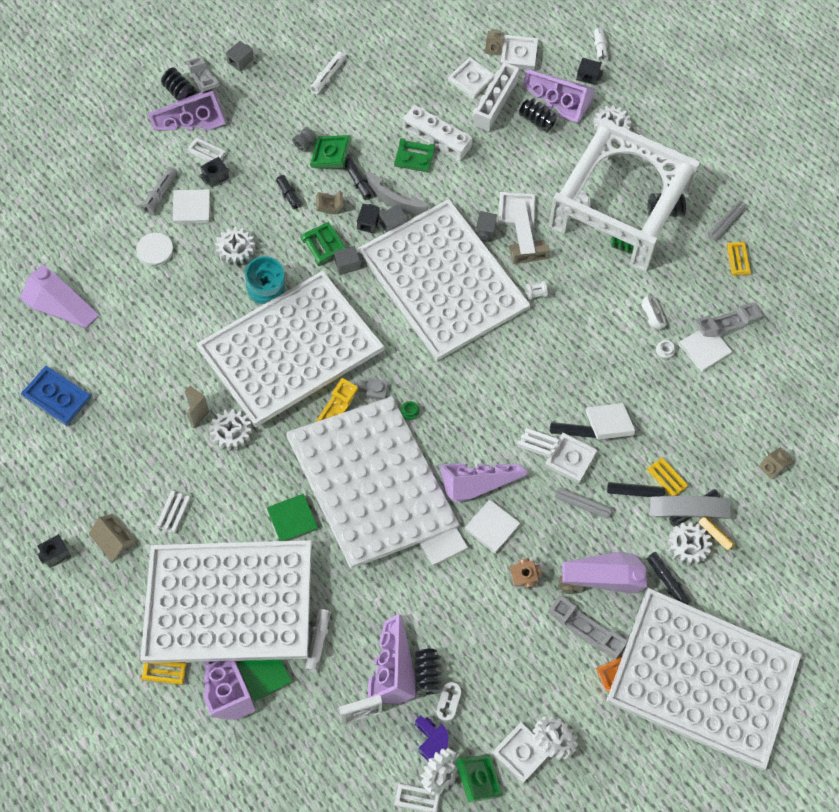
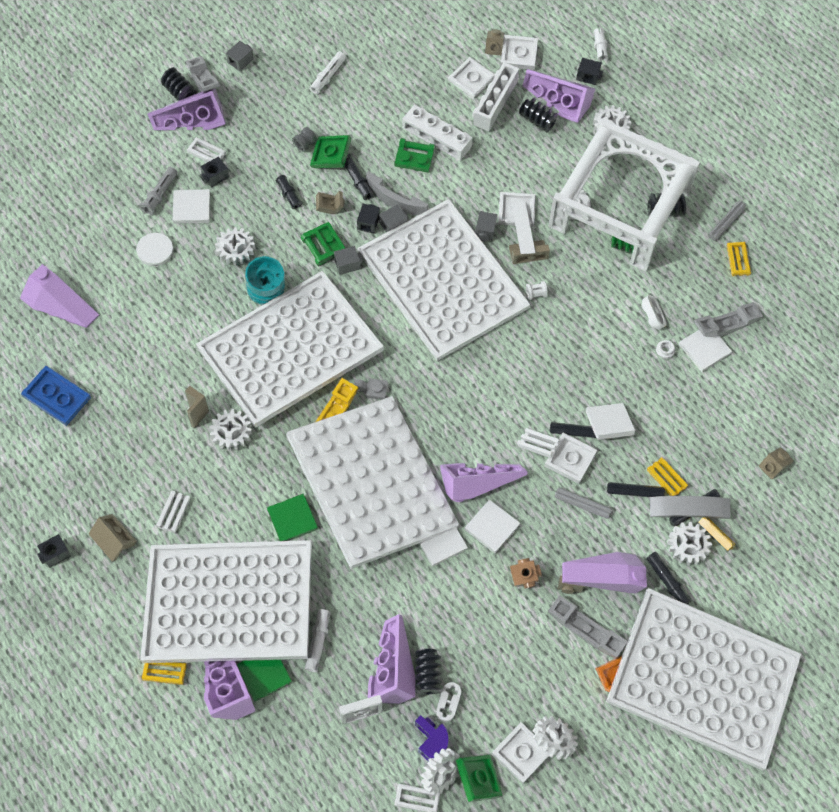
(410, 410): green plate -> none

